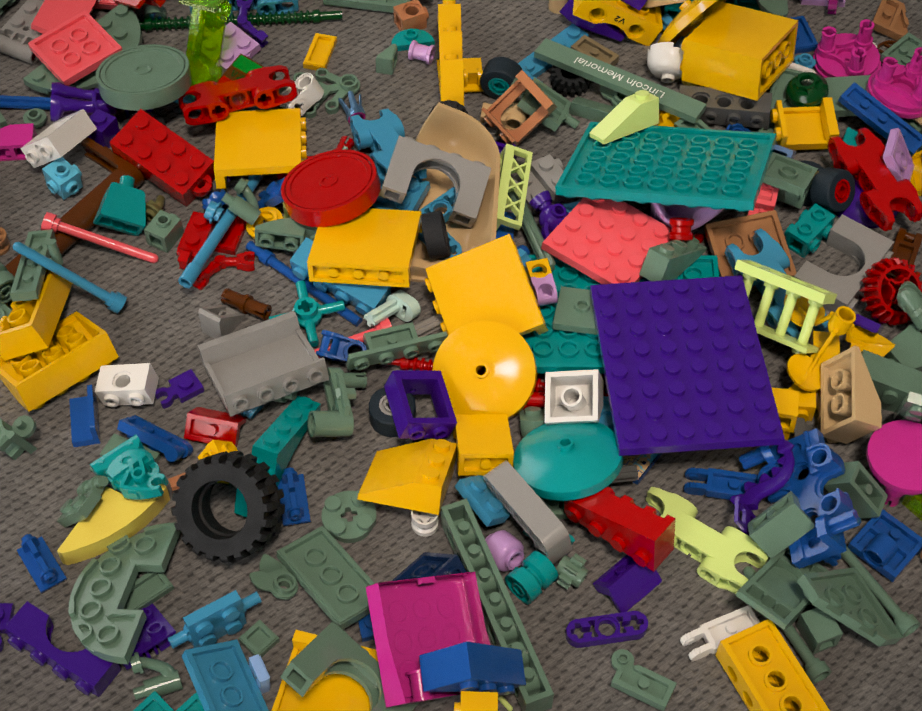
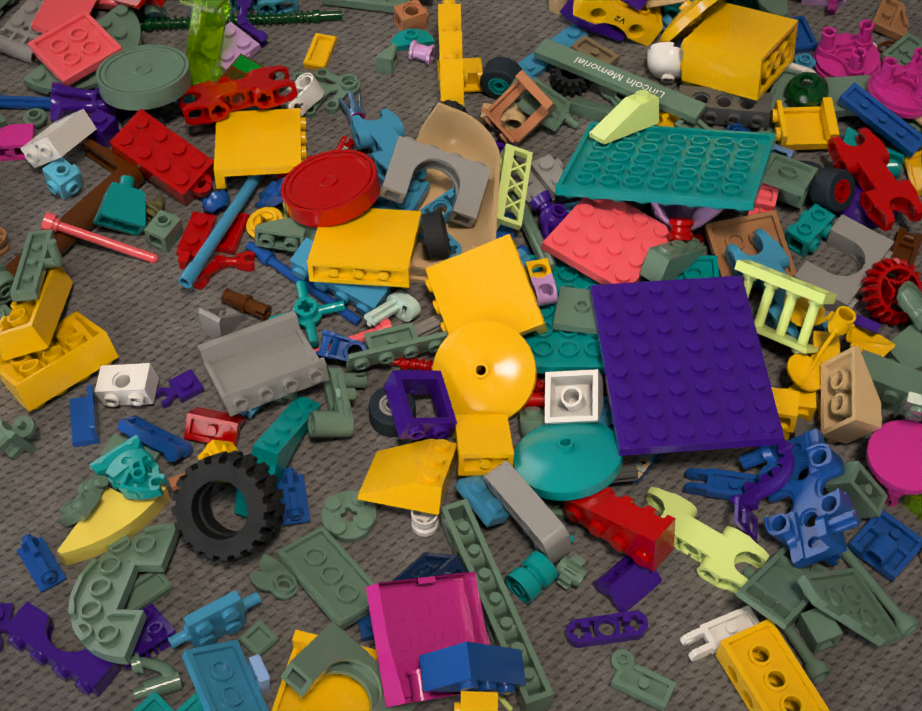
(113, 300): dark azure piece -> none
(214, 212): dark azure plate -> none
(246, 210): sand green plant -> none
(505, 549): lavender head -> none
(780, 525): sand green panel -> none
(897, 156): lavender tile -> none

